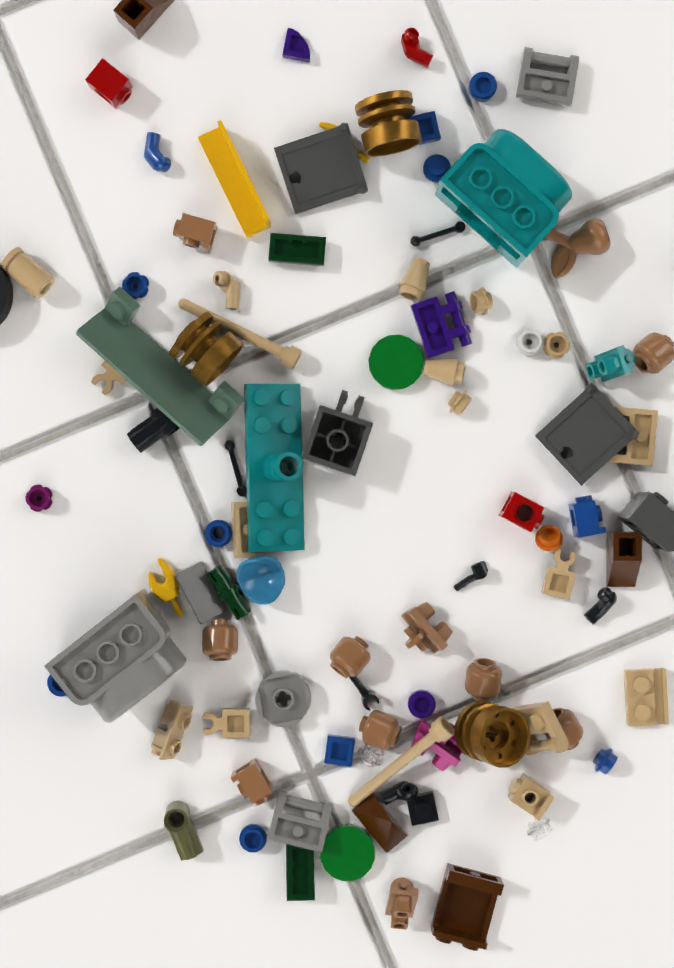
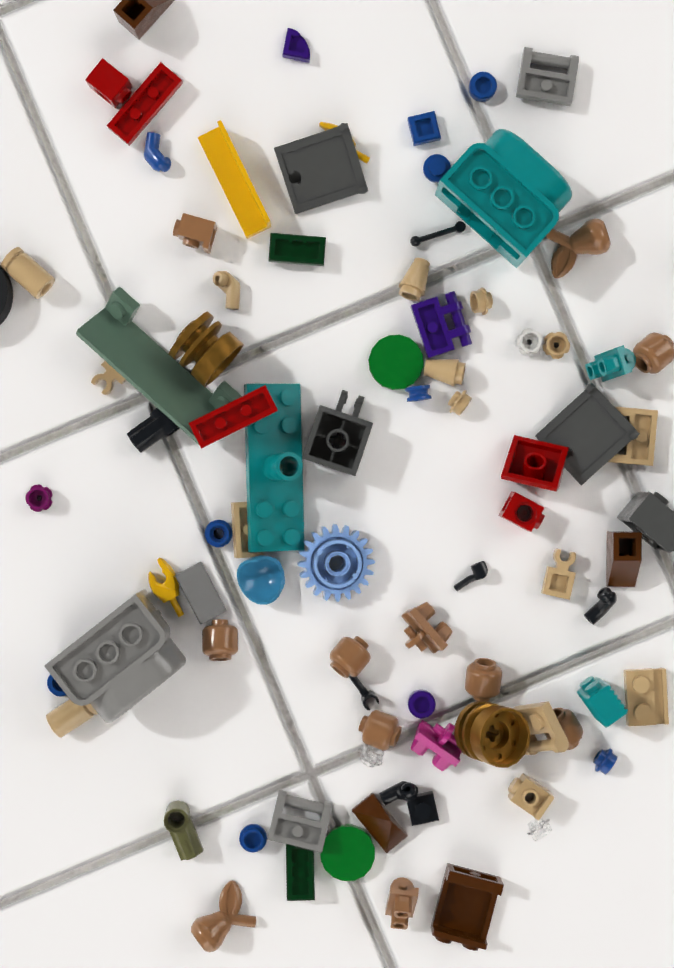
(69, 717): none -> tan piece
(141, 280): blue plate -> none
(145, 104): none -> red plate
(168, 742): tan hinge -> none
(213, 928): none -> medium nougat piece
(228, 592): dark green pin -> none
(233, 416): none -> red plate
(233, 723): tan plate -> none
(241, 490): black hinge -> none
(253, 782): medium nougat brick -> none
(286, 354): tan piece -> none
(296, 707): light grey plate -> none
(320, 554): none -> light blue gear
(339, 750): blue tile -> none
(388, 123): pearl gold wheel -> none
(412, 48): red arm -> none
(418, 393): none -> blue bush
(440, 731): tan piece -> none
(535, 463): none -> red slope
(549, 538): orange plate -> none
(586, 517): blue brick -> none
(601, 701): none -> teal brick

